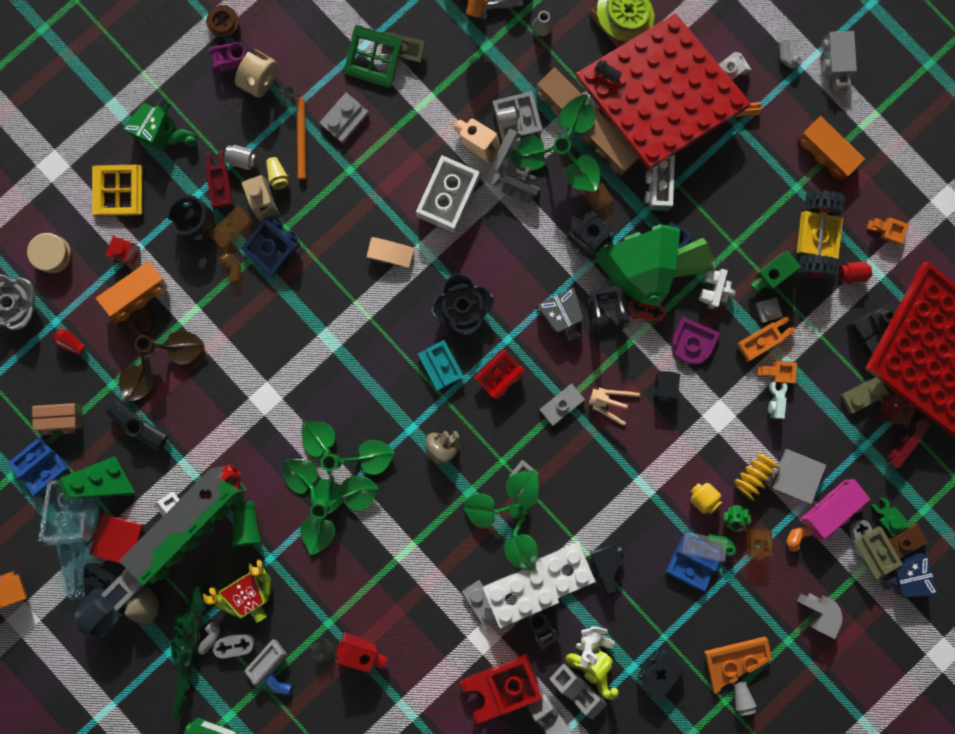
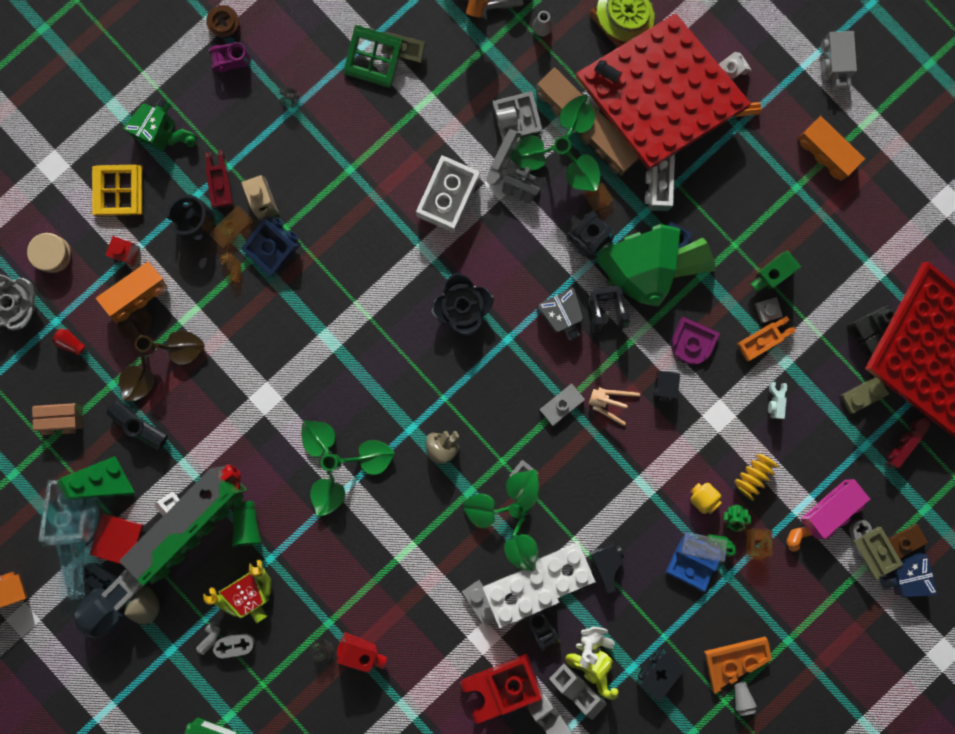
(38, 465): blue slope -> none
(184, 645): dark green animal -> none
(240, 157): light grey brick -> none
(256, 73): tan piece -> none
(265, 662): light grey tile -> none
(276, 175): light yellow cone -> none
(276, 687): blue arm -> none
(301, 139): orange bar -> none
(314, 530): green plant -> none
(344, 118): light grey plate -> none
(390, 252): light nougat slope -> none
(440, 365): teal plate -> none
(478, 139): light nougat torso -> none
(499, 374): red bracket -> none
(644, 315): red beam -> none
(713, 297): white hips -> none
(781, 371): orange plate -> none
(786, 57): light grey arm -> none
(798, 476): light grey tile -> none
(820, 234): plate -> none
(827, 614): light grey brick -> none
(855, 272): red brick -> none
(890, 519): green plate -> none
(892, 229): orange plate -> none
(896, 409): clear red brick -> none

